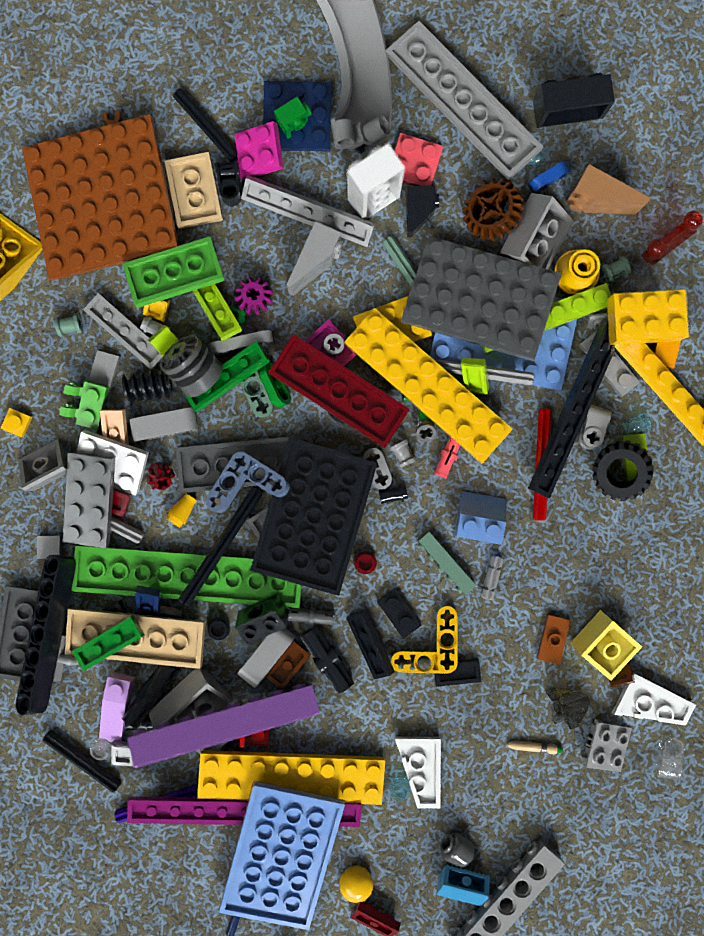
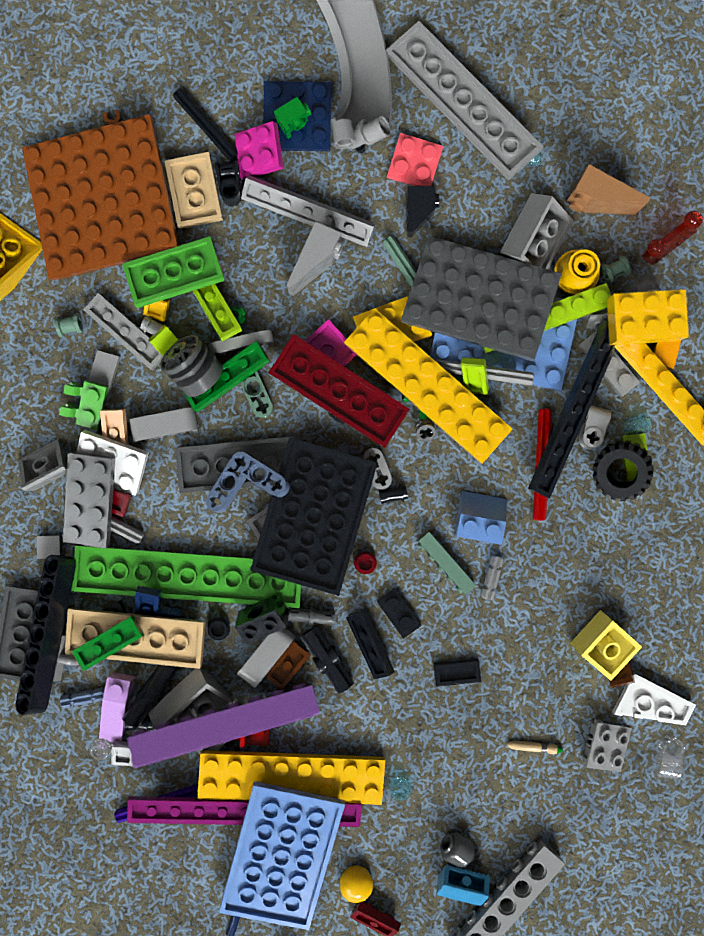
(16, 422): yellow plate -> none
(82, 697): none -> sand blue axle
(82, 761): black axle -> none
(147, 386): black piece -> none
(159, 476): dark red gear -> none
(180, 512): yellow cone -> none
(220, 546): black axle -> none
(261, 290): magenta gear -> none
(277, 391): green plate -> none
(340, 342): light grey bush -> none
(374, 181): white brick -> none
(403, 453): light grey bush -> none
(423, 768): white wing -> none
(435, 657): yellow beam -> none
(442, 470): coral pin -> none
(500, 193): reddish brown gear -> none
(550, 176): blue beam -> none
(553, 639): dark orange plate -> none
(568, 705): clear smoke brick -> none
(573, 100): black piece -> none

